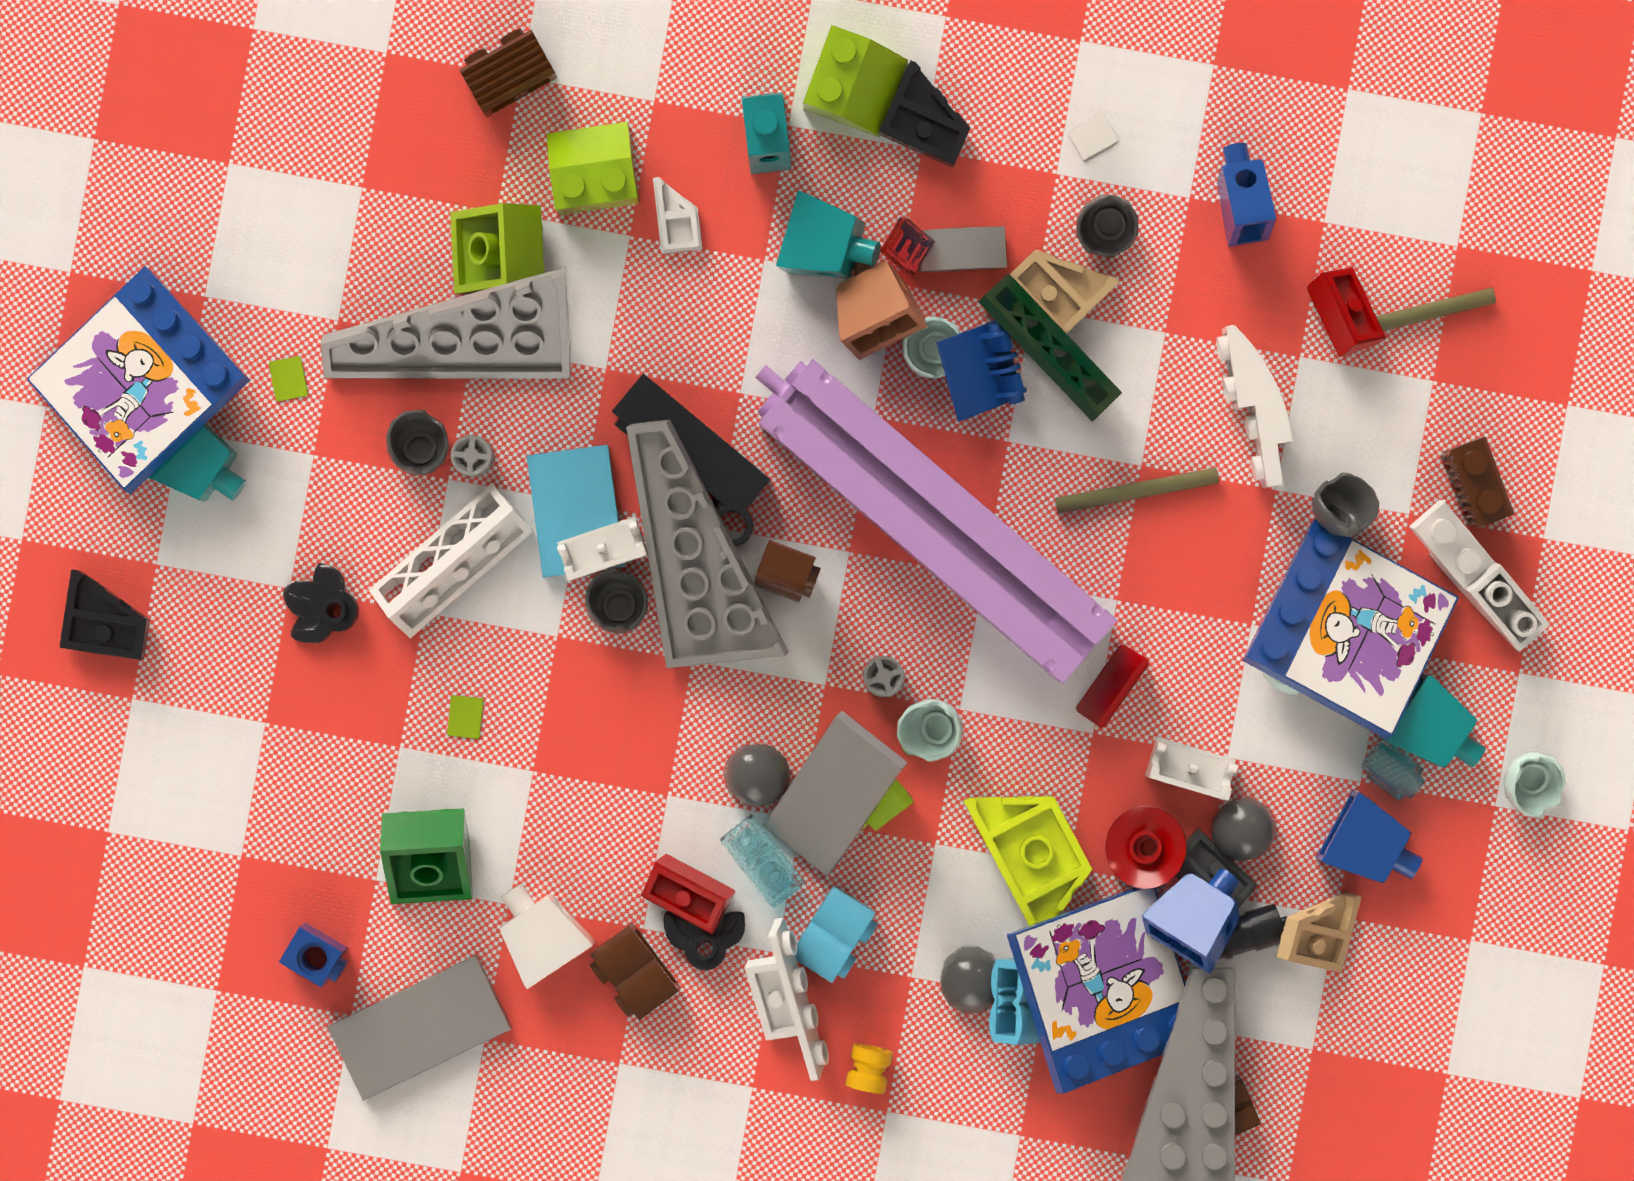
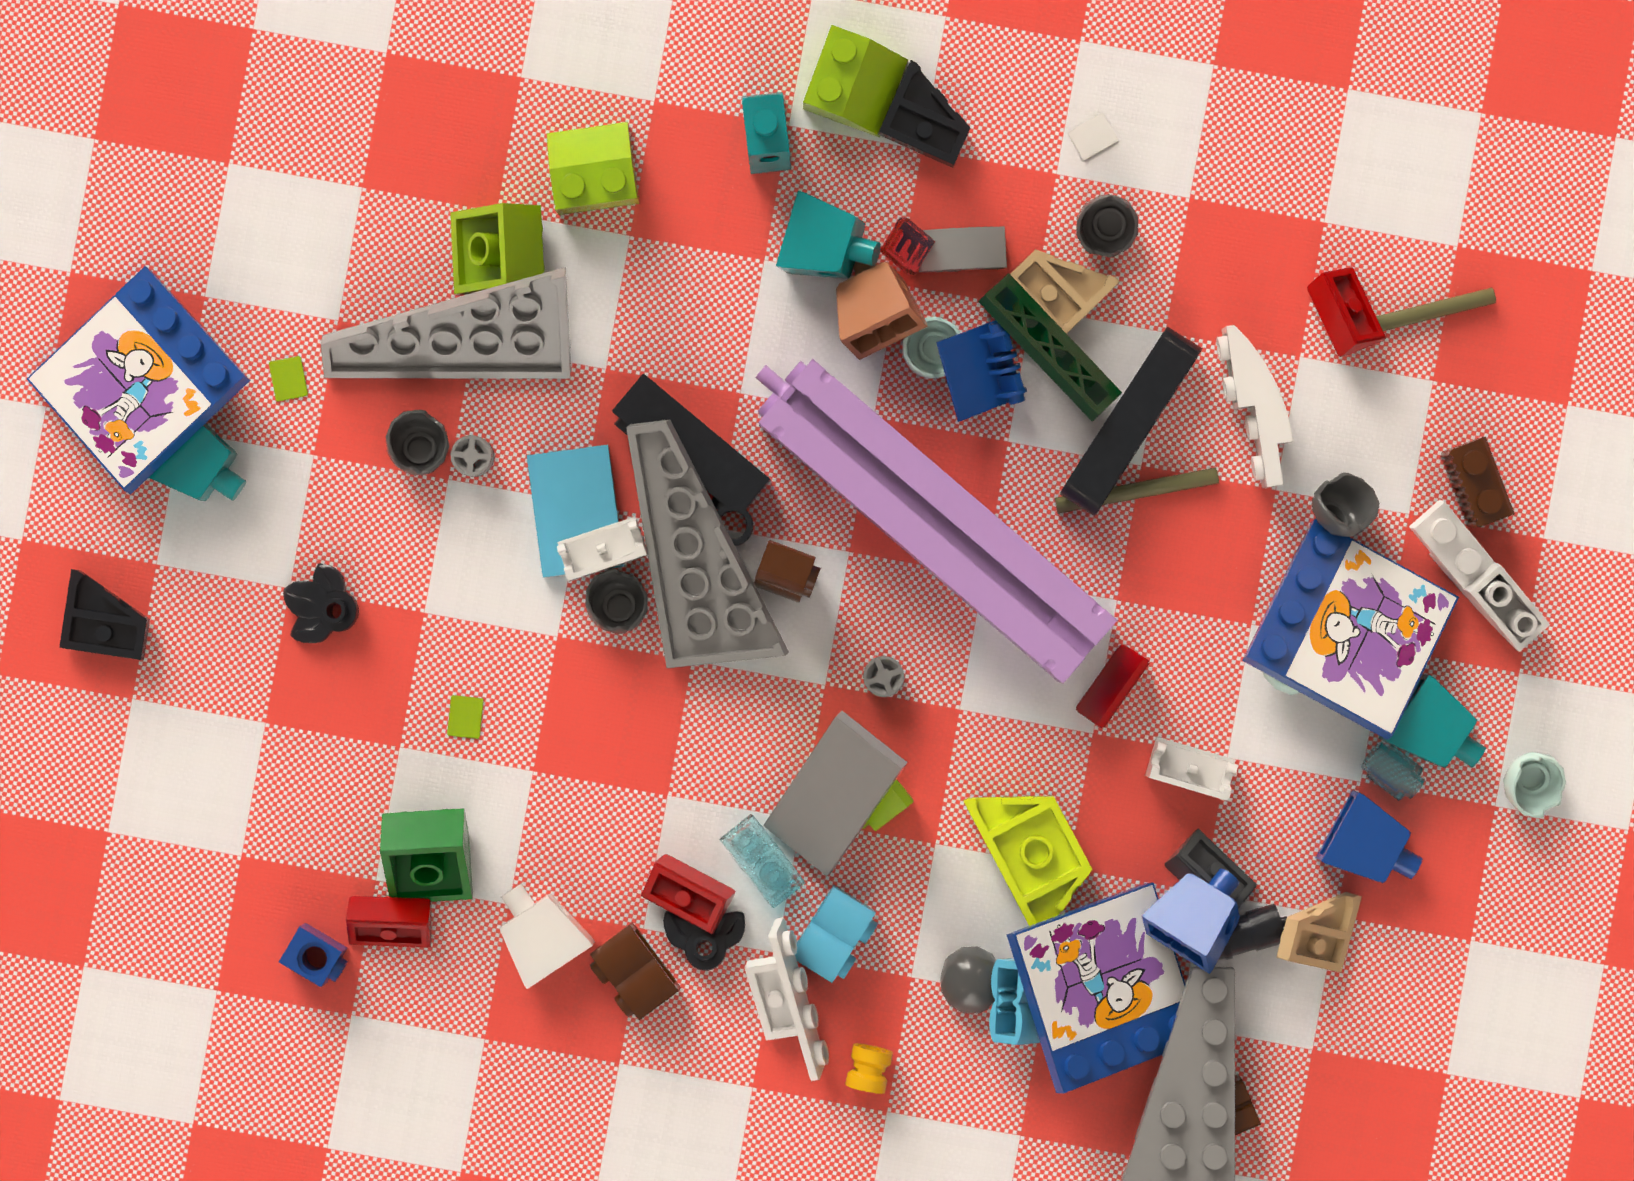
(389, 921): none -> red slope
(419, 1027): light grey tile -> none
(454, 565): white fence -> none
(507, 72): reddish brown brick -> none
(676, 220): white tile -> none
(757, 774): dark grey hair -> none
(930, 730): light aqua hair -> none
(1126, 843): red dish -> none
(1131, 421): none -> black beam
(1244, 829): dark grey hair -> none
(1248, 210): blue torso -> none

